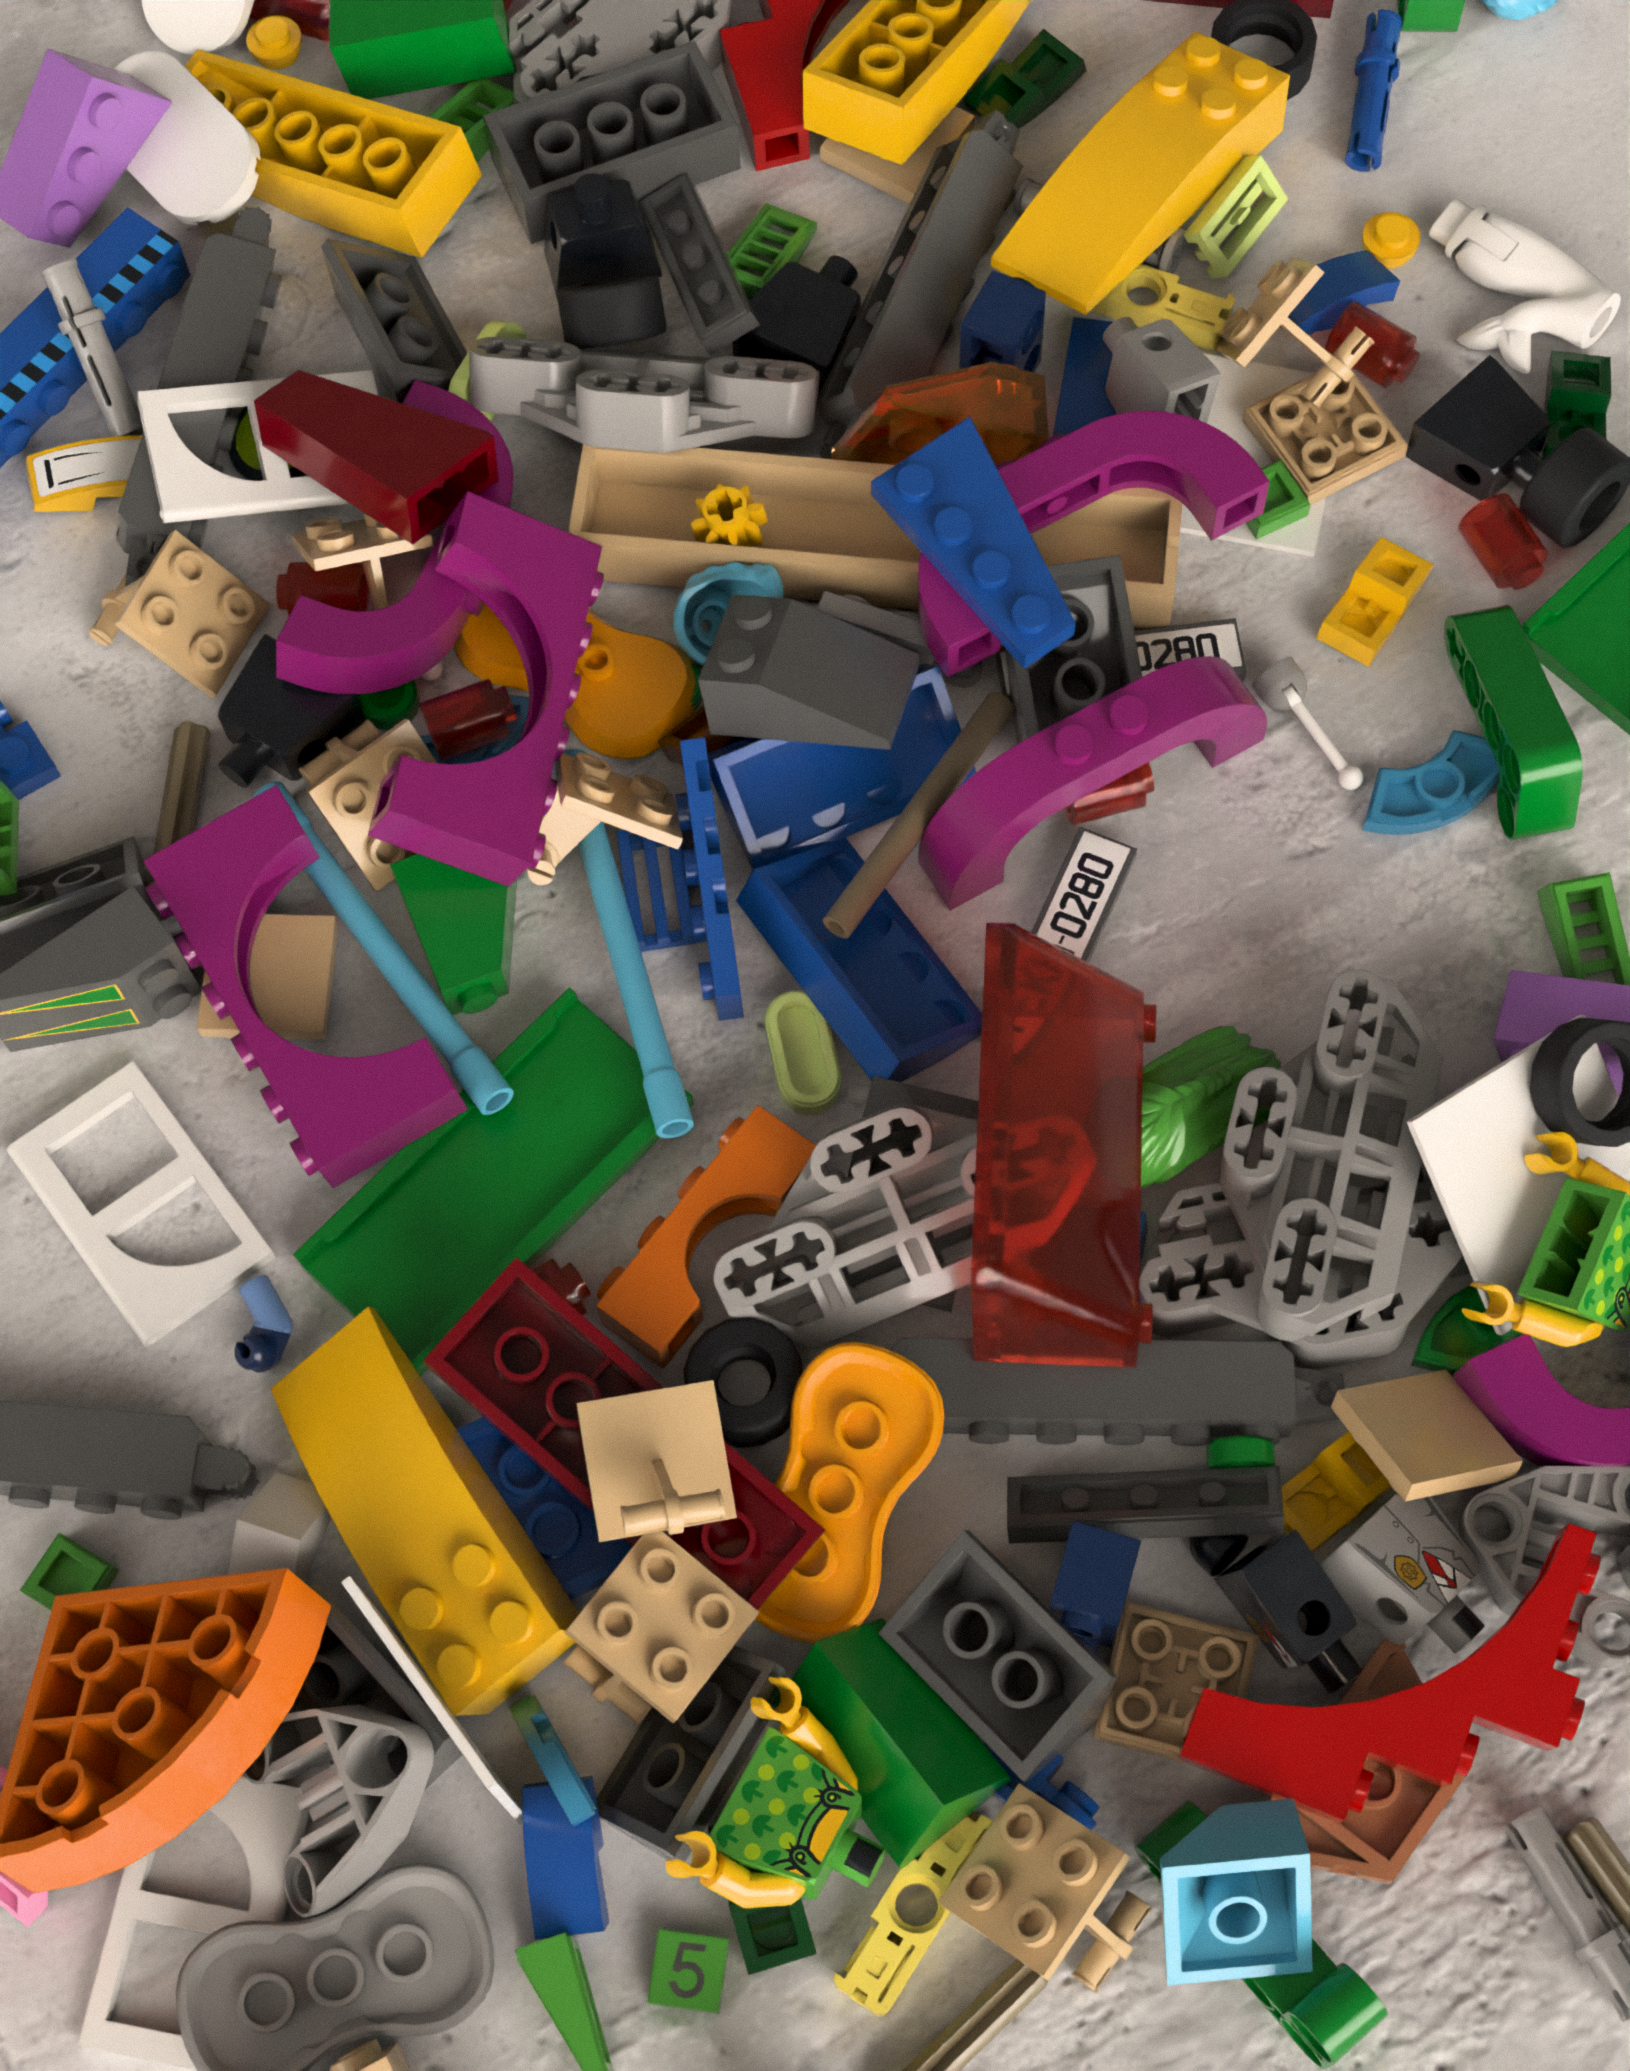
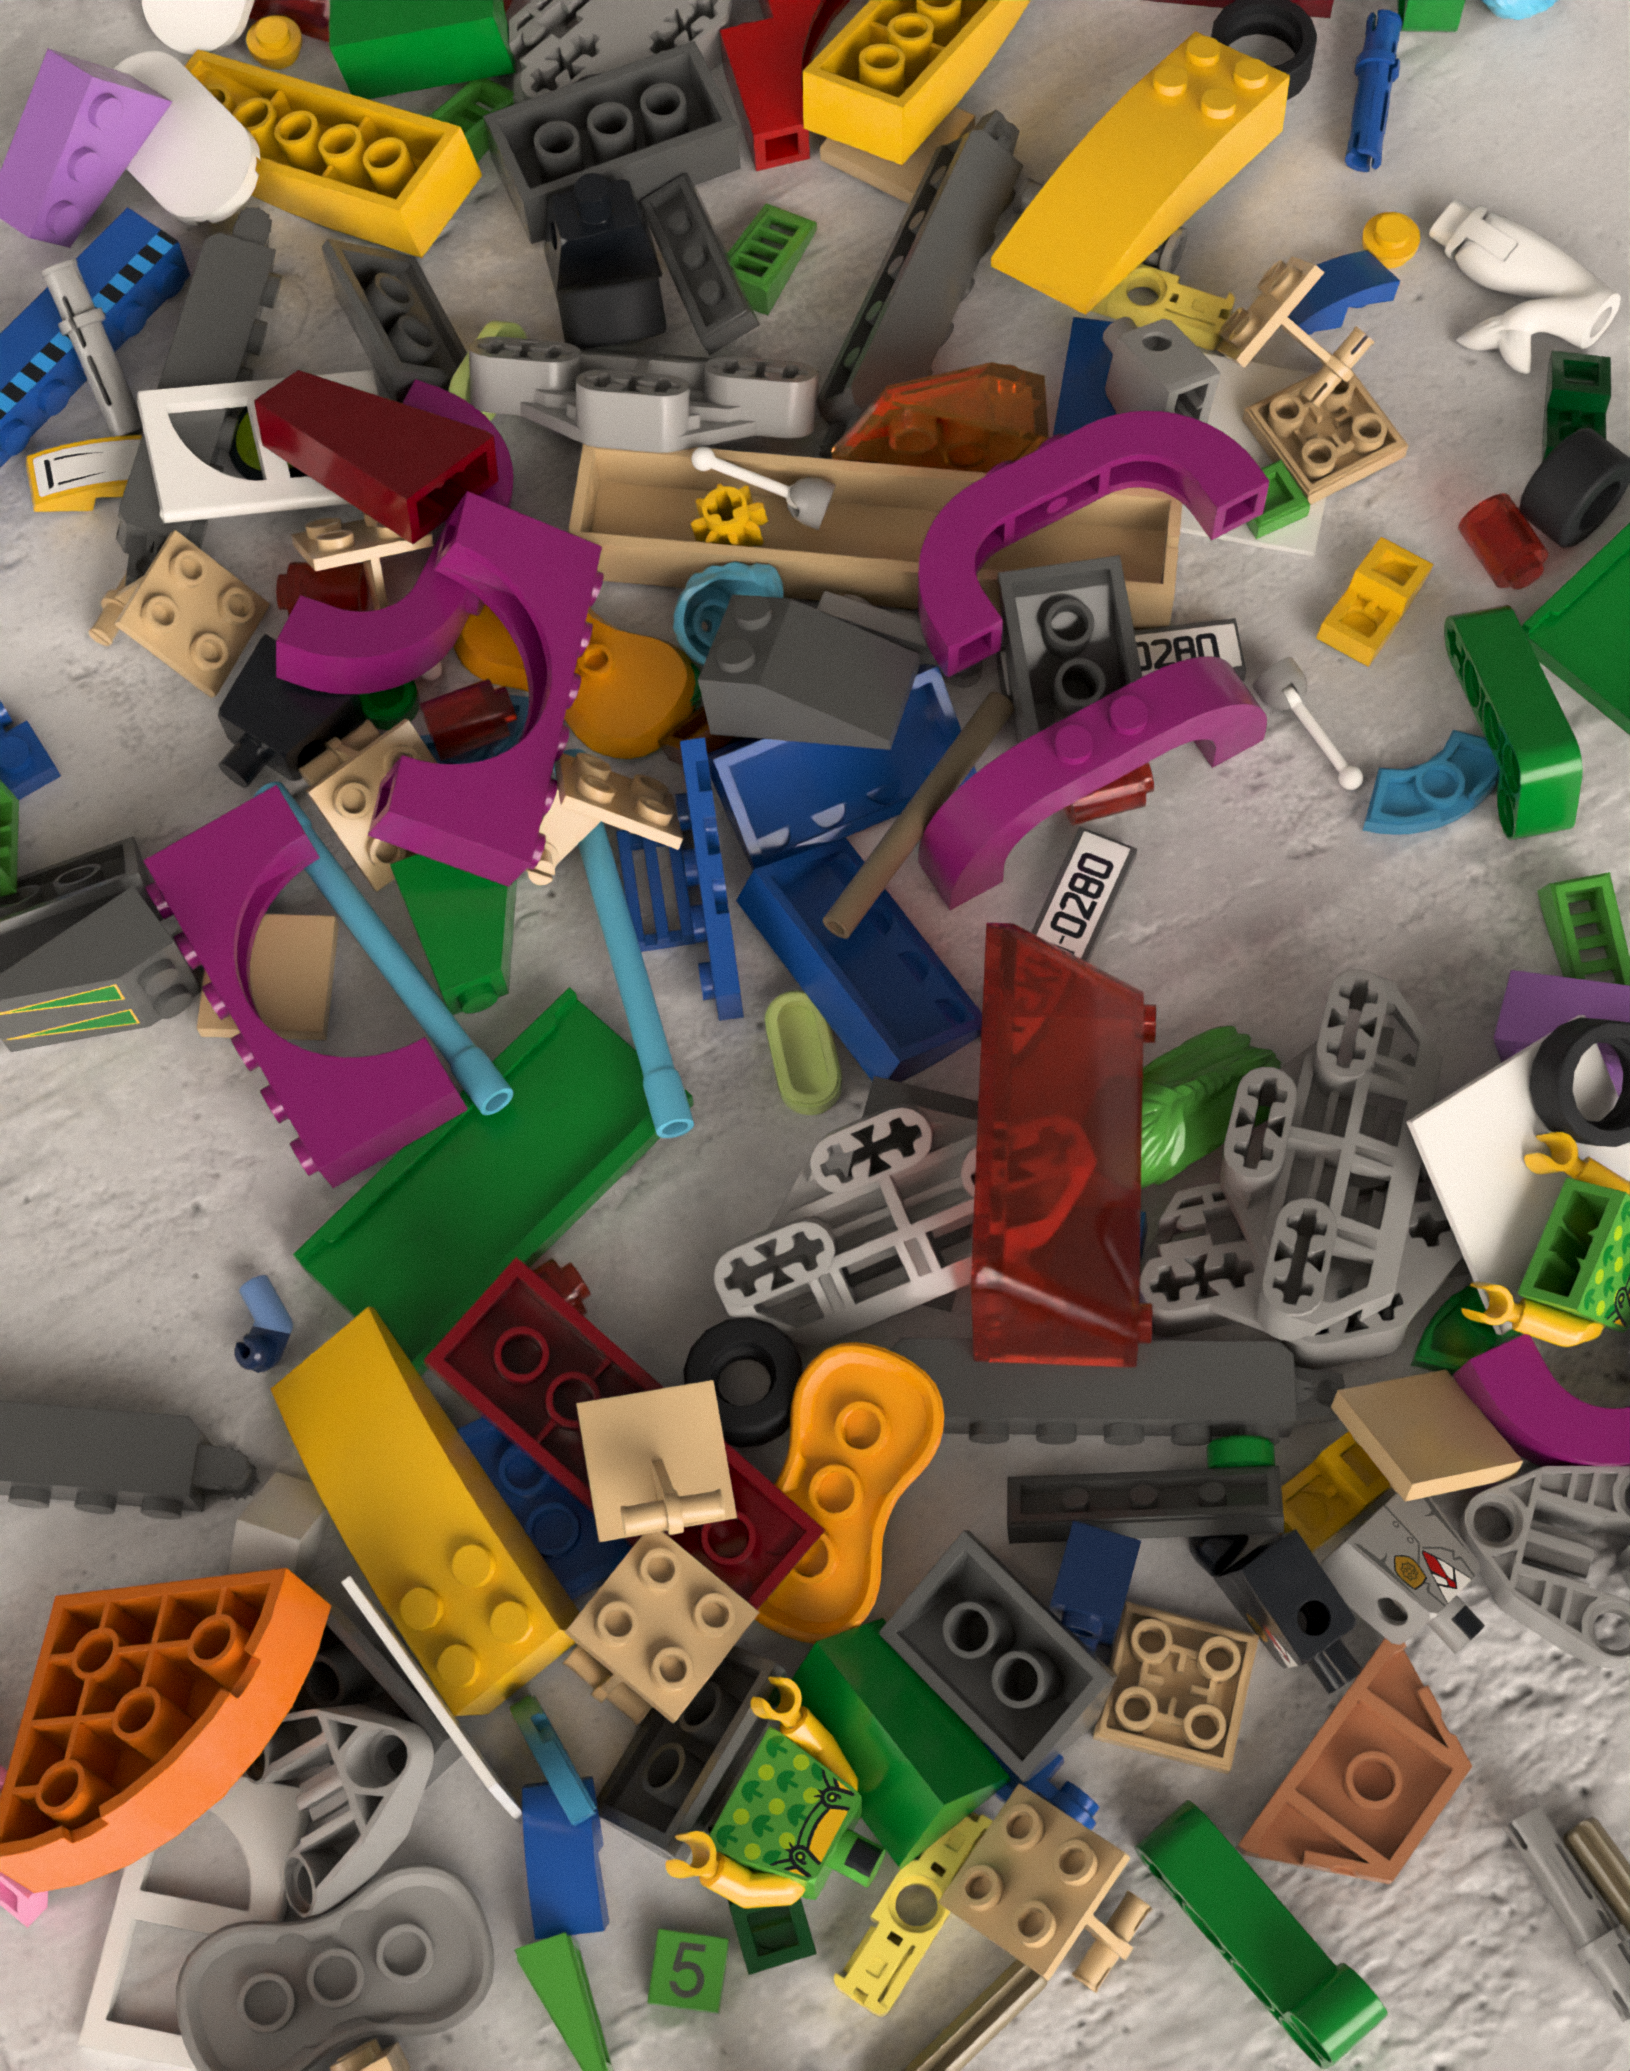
(67, 1570): bright green tile -> none
(146, 1294): white window -> none
(182, 784): dark tan axle -> none
(752, 1174): orange arch -> none
(803, 315): black torso -> none
(805, 499): none -> hinge
(973, 534): blue wing -> none
(1004, 324): dark blue brick -> none
(1029, 82): dark green slope -> none
(1230, 208): yellowish green tile -> none
(1238, 1896): medium azure slope -> none
(1390, 356): clear red brick -> none
(1422, 1730): red arch -> none
(1481, 433): black torso -> none

